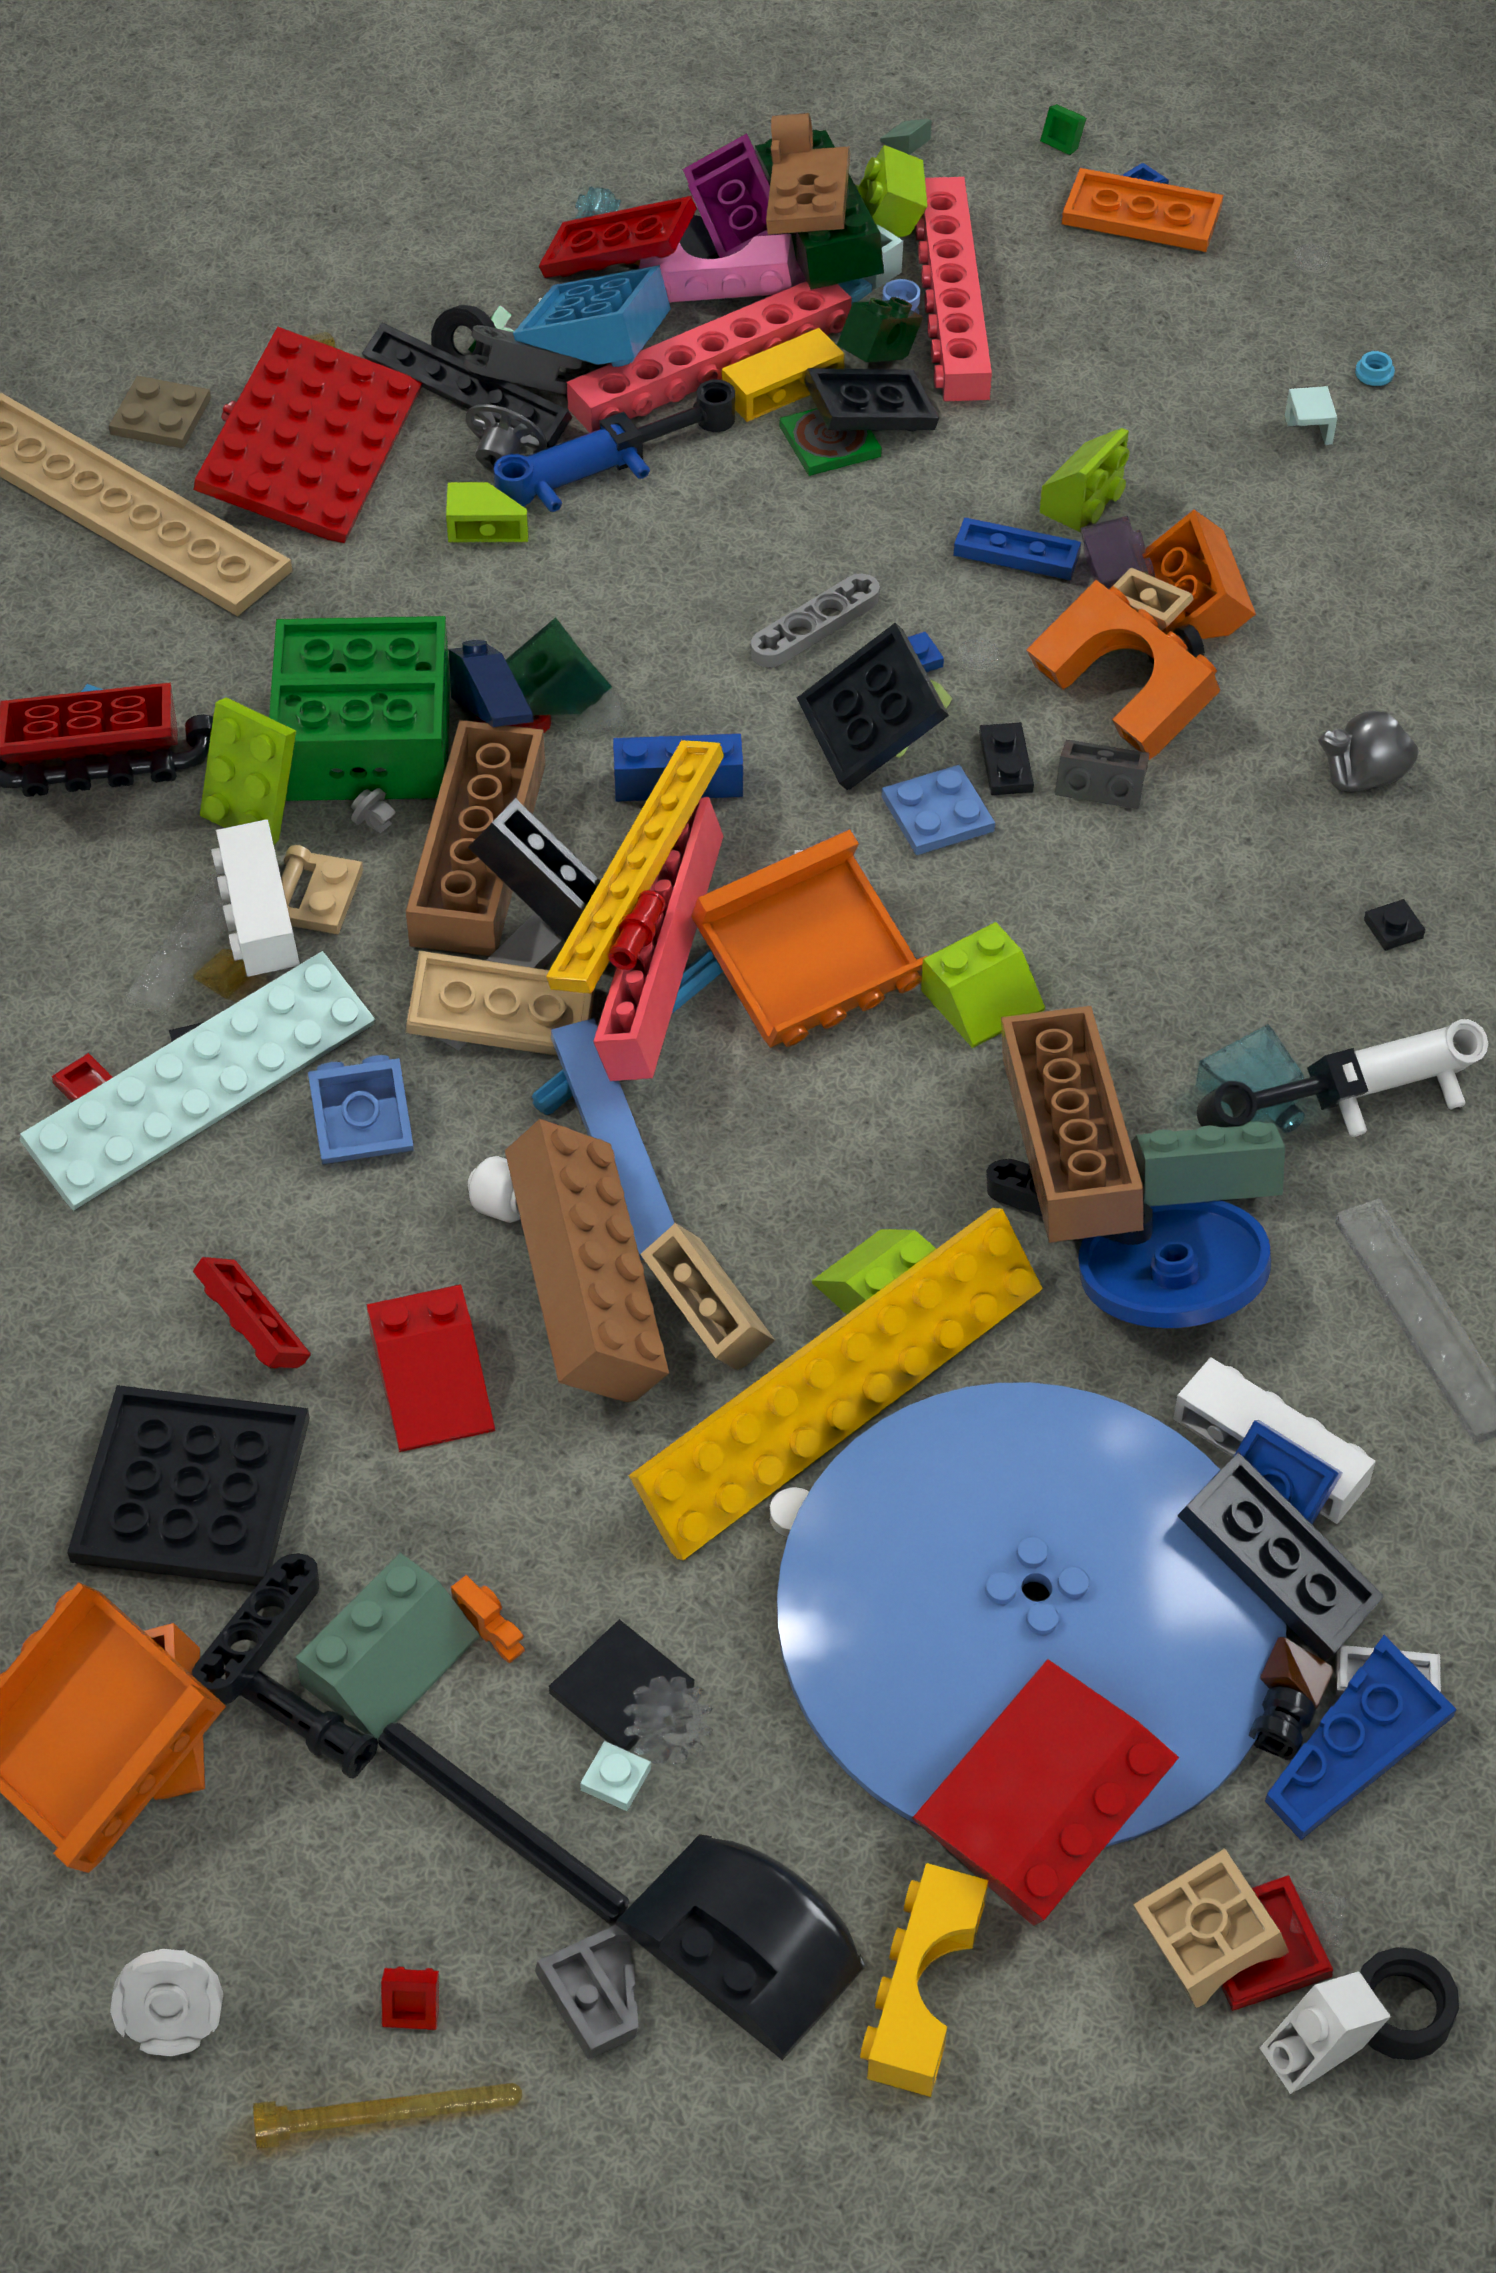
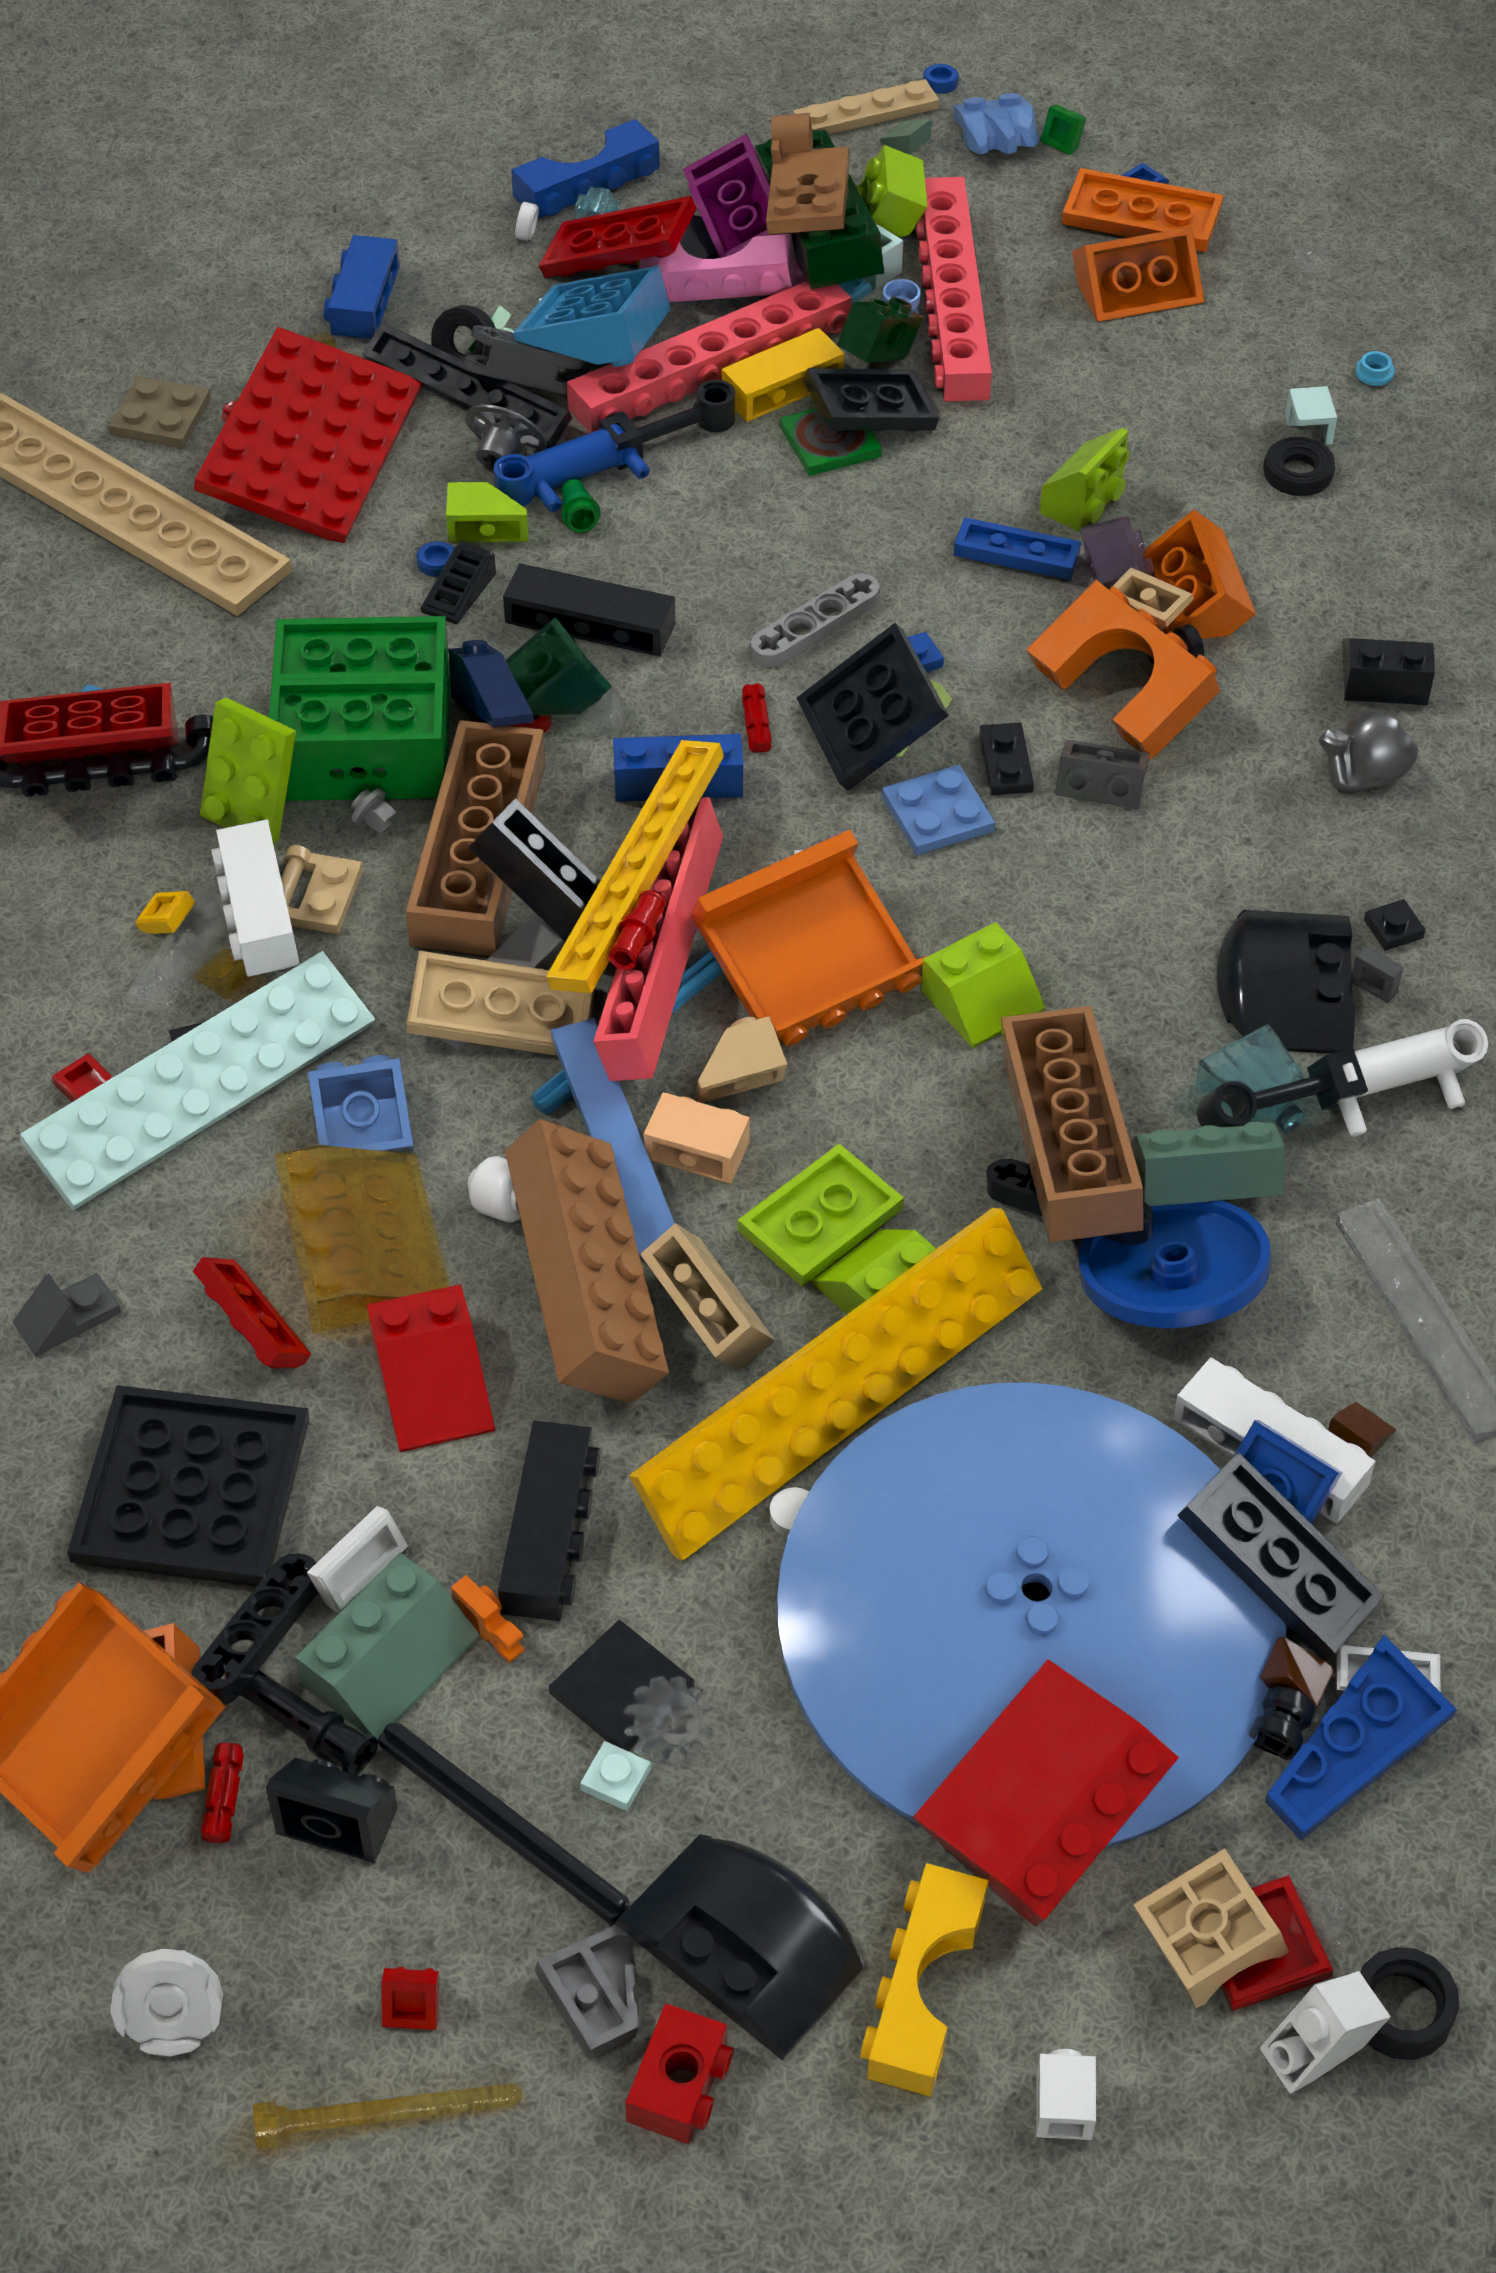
(58, 1315): none -> dark grey slope
(165, 912): none -> yellow tile
(222, 1793): none -> red axle
(332, 1807): none -> black slope
(357, 1230): none -> clear yellow slope
(357, 1559): none -> white tile
(362, 286): none -> blue brick
(433, 557): none -> blue tile
(466, 561): none -> black slope
(526, 221): none -> white tile
(547, 1520): none -> black brick
(554, 185): none -> blue arch
(579, 508): none -> green cone
(590, 609): none -> black brick
(677, 2043): none -> red brick
(697, 1137): none -> light nougat brick
(742, 1060): none -> tan slope
(756, 718): none -> red axle
(820, 1214): none -> lime plate
(872, 107): none -> tan plate
(941, 78): none -> blue tile
(997, 123): none -> medium blue plate
(1066, 2095): none -> white brick
(1139, 274): none -> orange slope
(1291, 976): none -> black slope
(1299, 449): none -> black tyre
(1361, 1427): none -> reddish brown slope
(1377, 974): none -> dark grey plate
(1387, 671): none -> black slope

